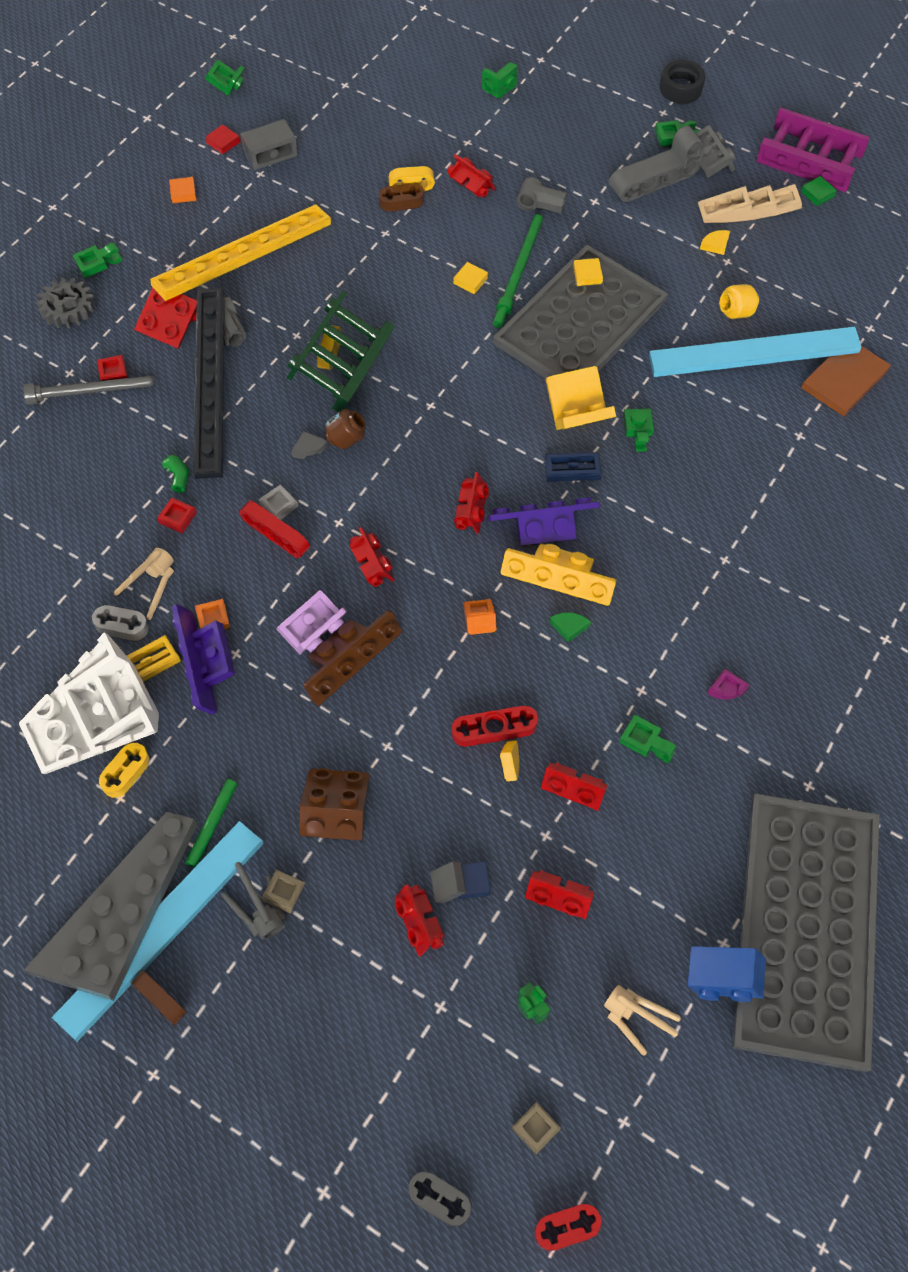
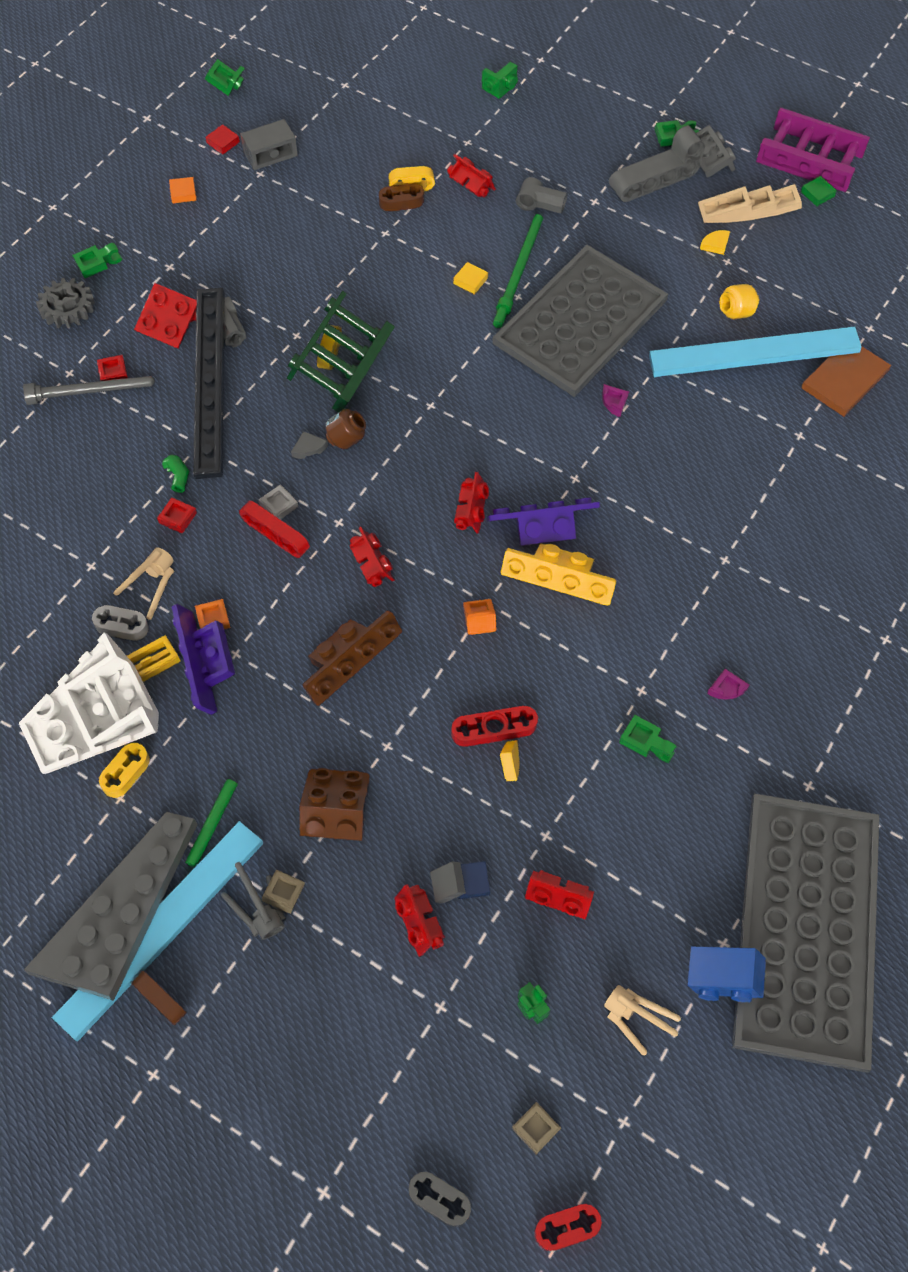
(240, 252): yellow tile -> none
(310, 622): lavender bracket -> none
(569, 624): green tile -> none
(573, 470): dark blue tile -> none
(577, 398): yellow bracket -> none
(583, 790): red hinge -> none
(587, 272): yellow tile -> none
(614, 399): none -> magenta tile
(638, 424): green plate -> none
(686, 70): black tyre -> none

